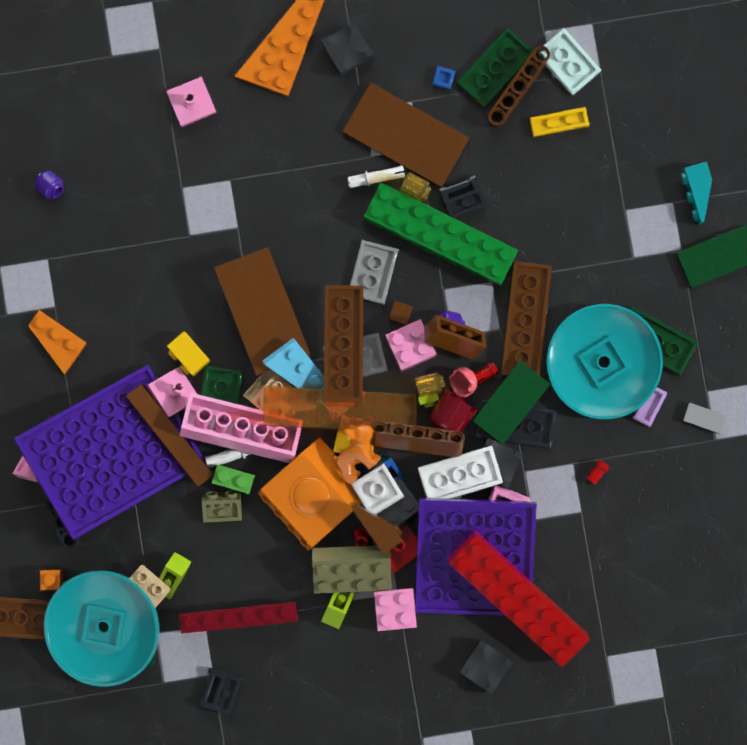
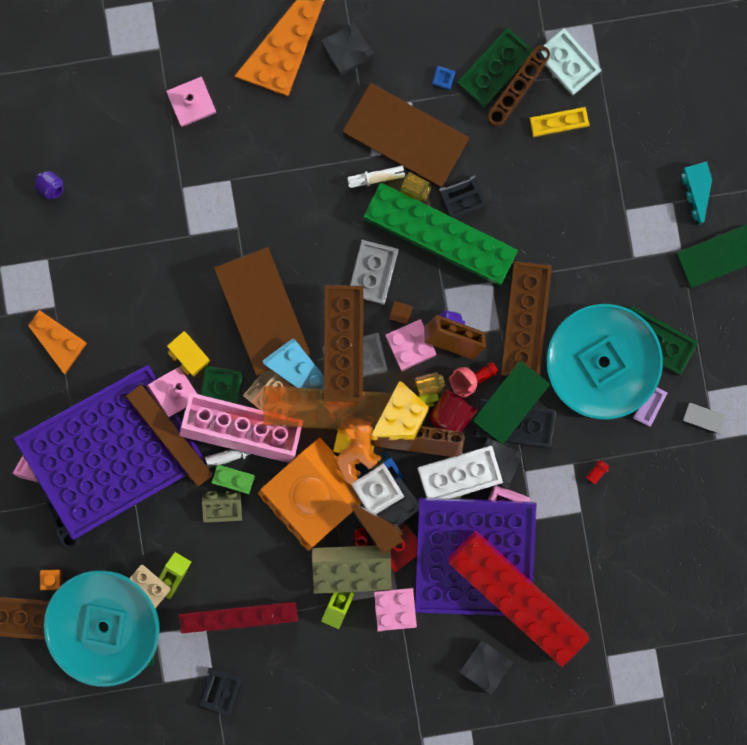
(401, 416): none -> yellow wing

